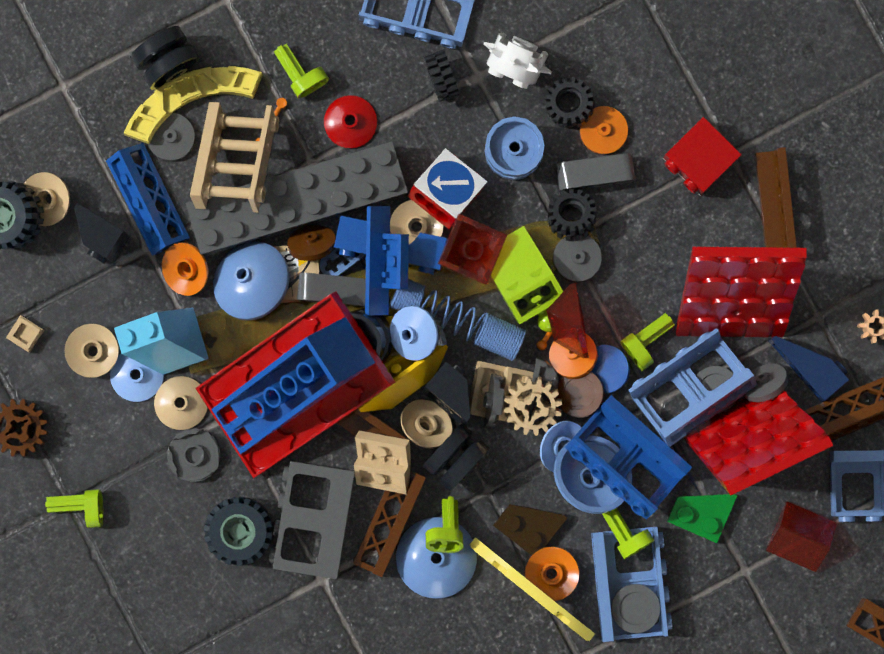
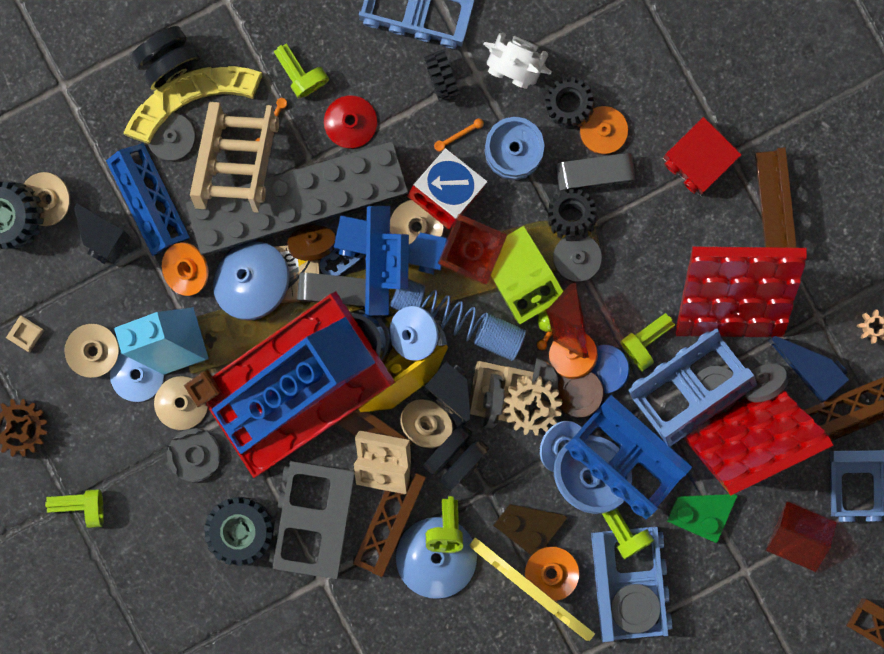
(202, 388): none -> reddish brown tile
(440, 146): none -> orange hinge

